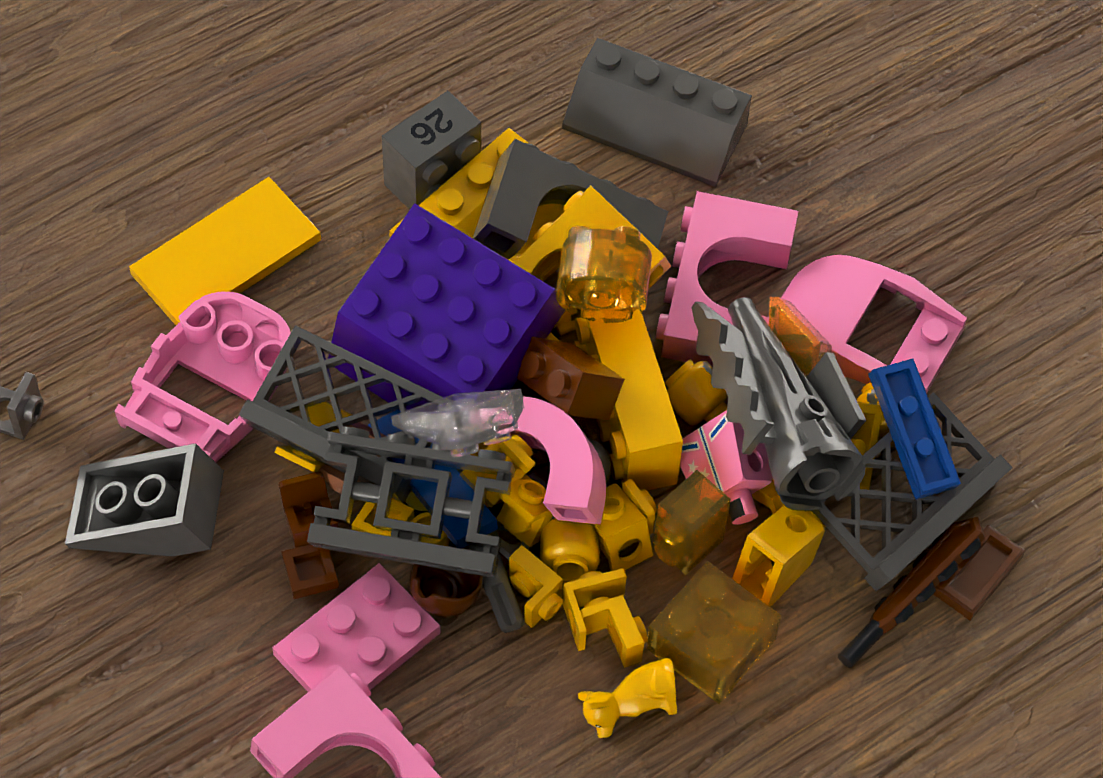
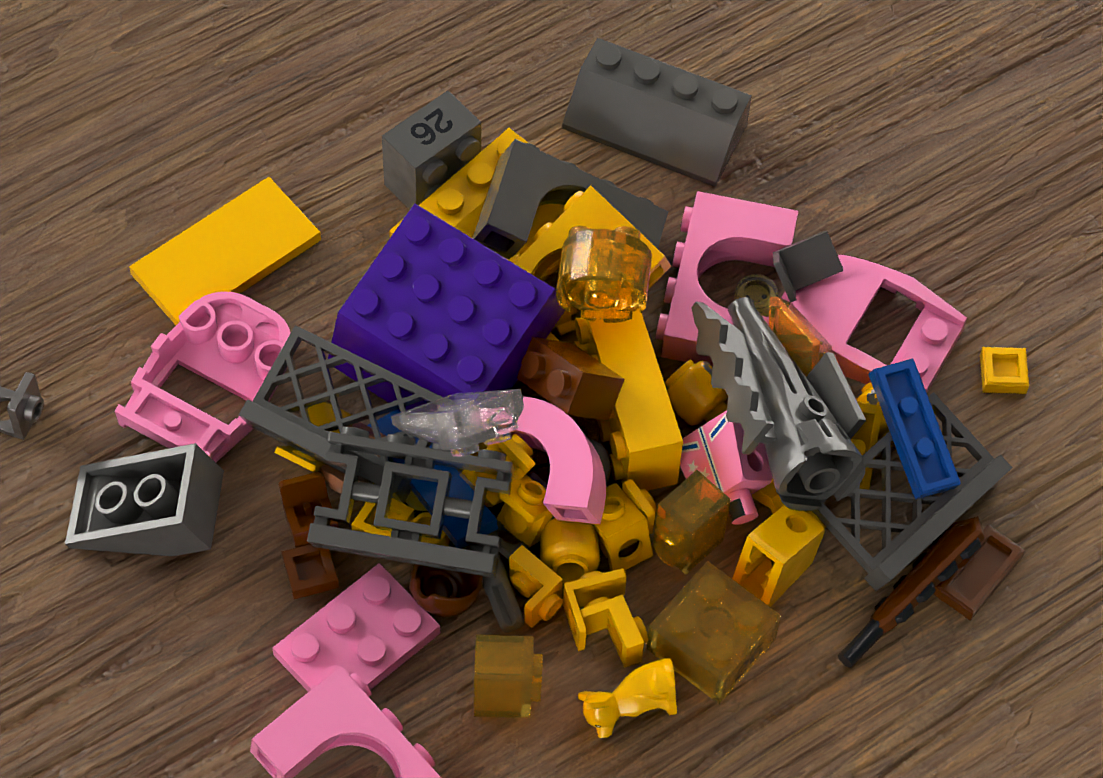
(506, 676): none -> clear yellow brick
(759, 289): none -> clear smoke tile
(806, 263): none -> dark grey bracket
(1004, 370): none -> yellow tile

